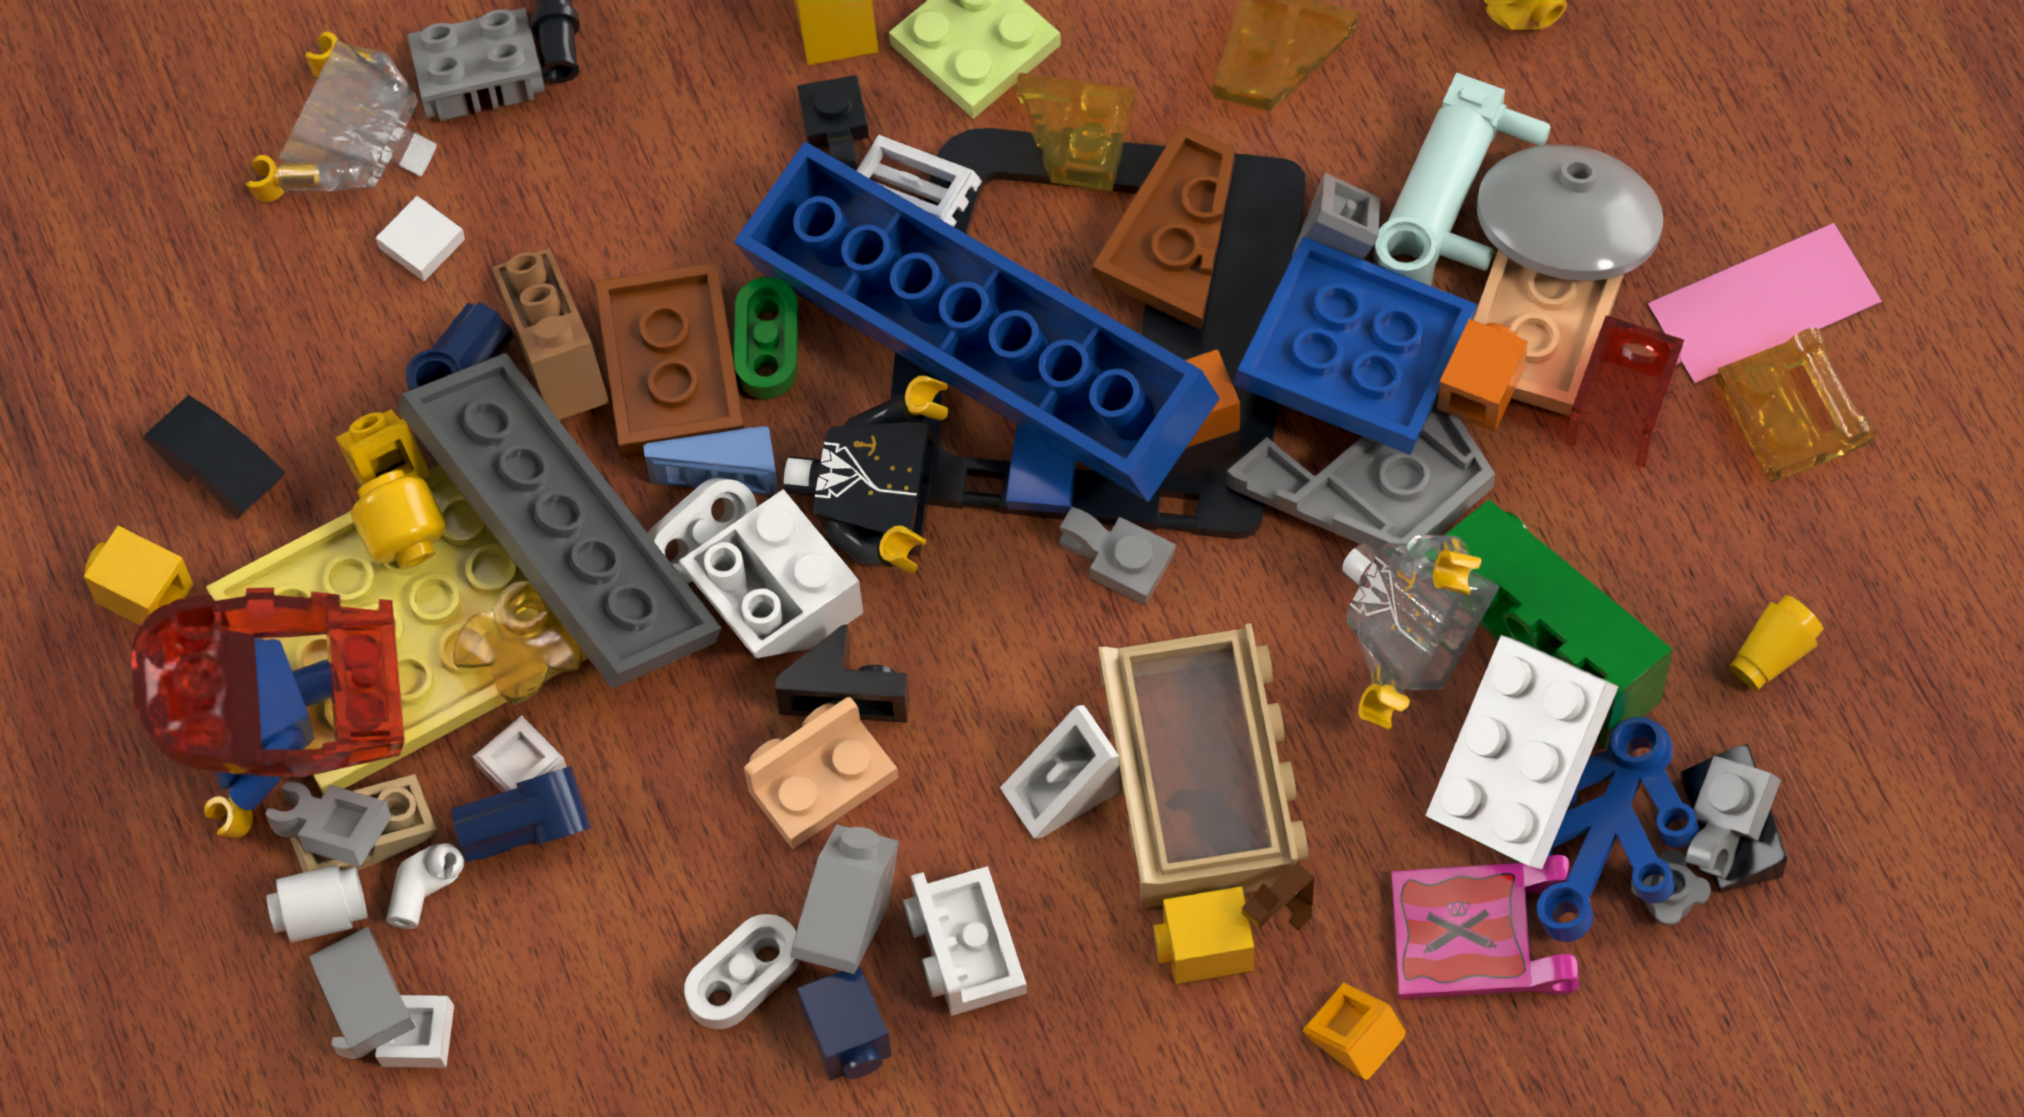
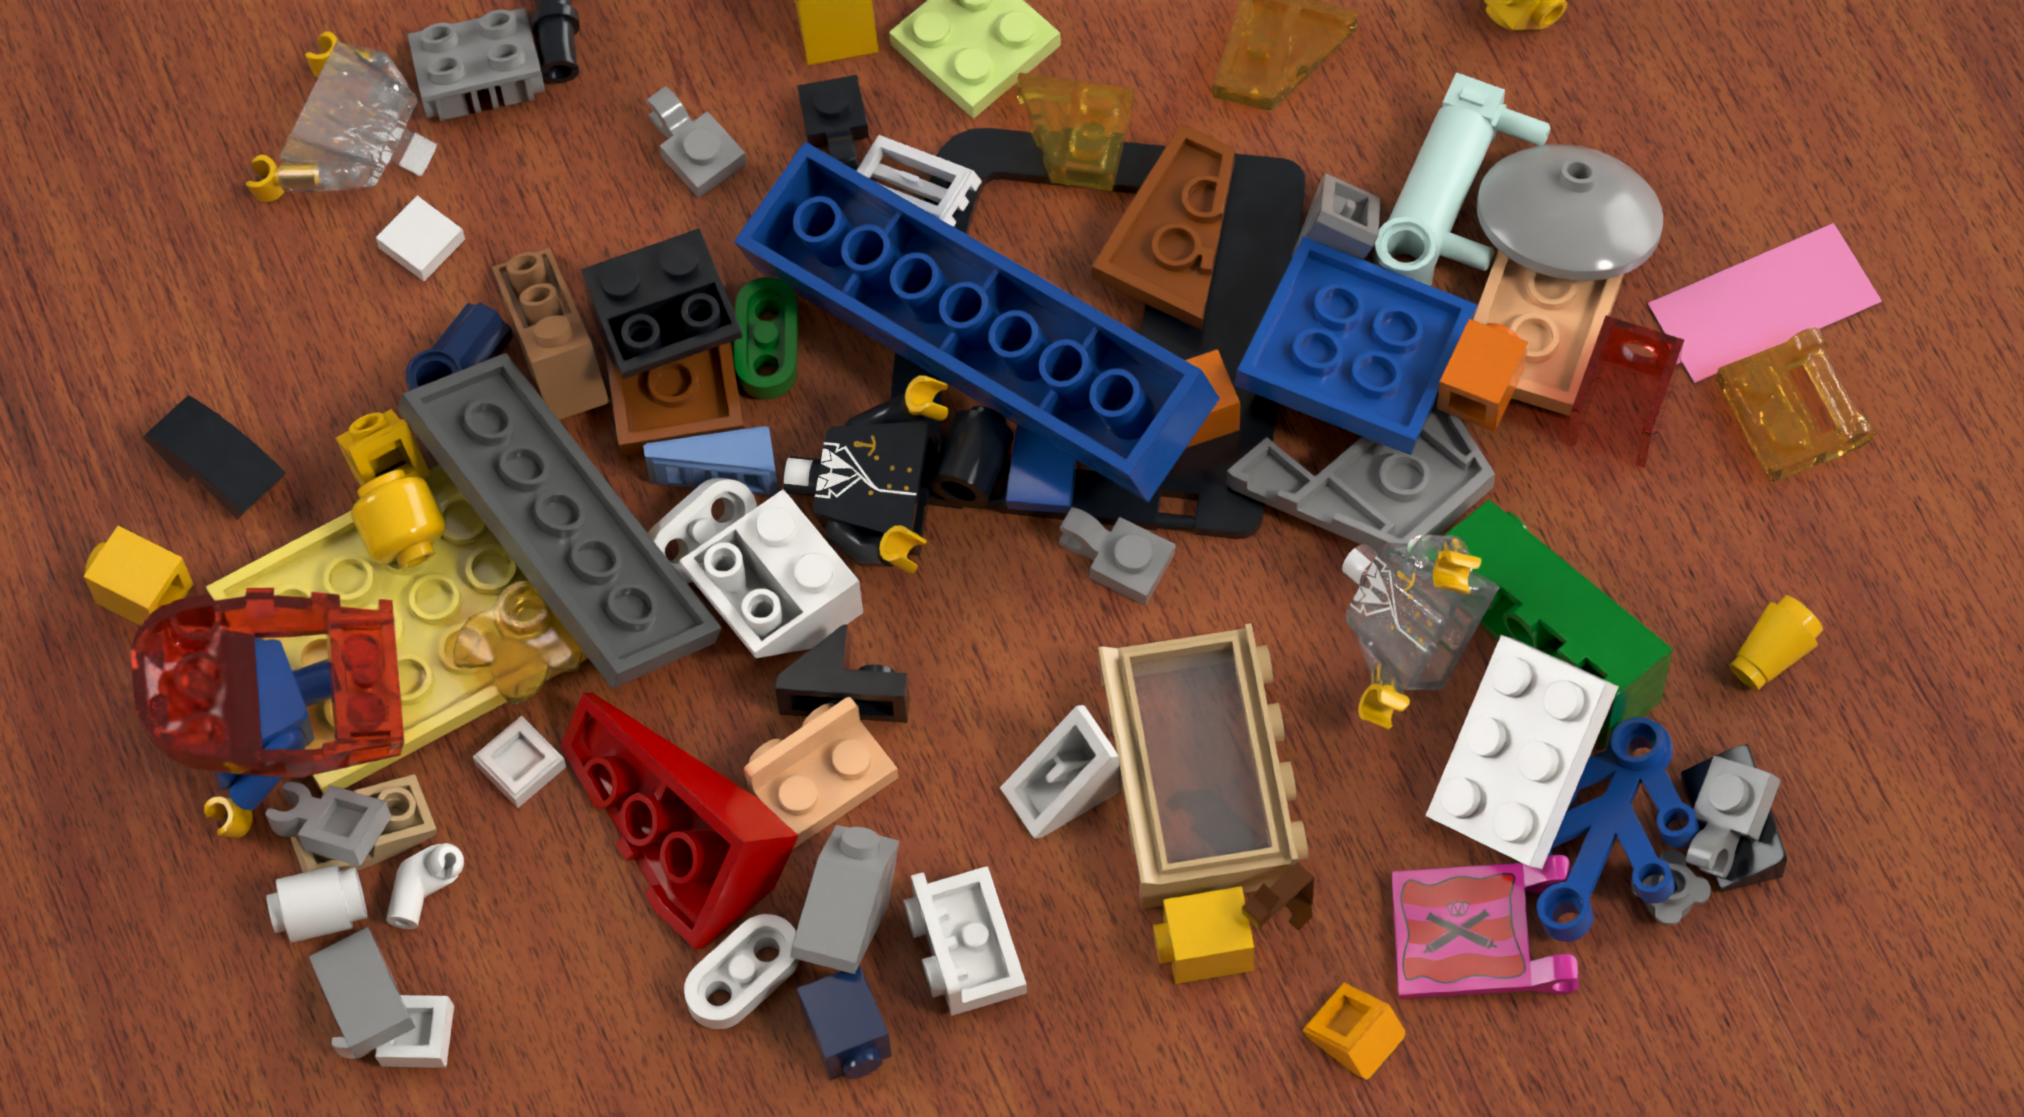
(534, 811): dark blue piece -> none
(660, 304): none -> black slope
(689, 829): none -> red wedge
(695, 149): none -> light grey plate
(971, 457): none -> black brick

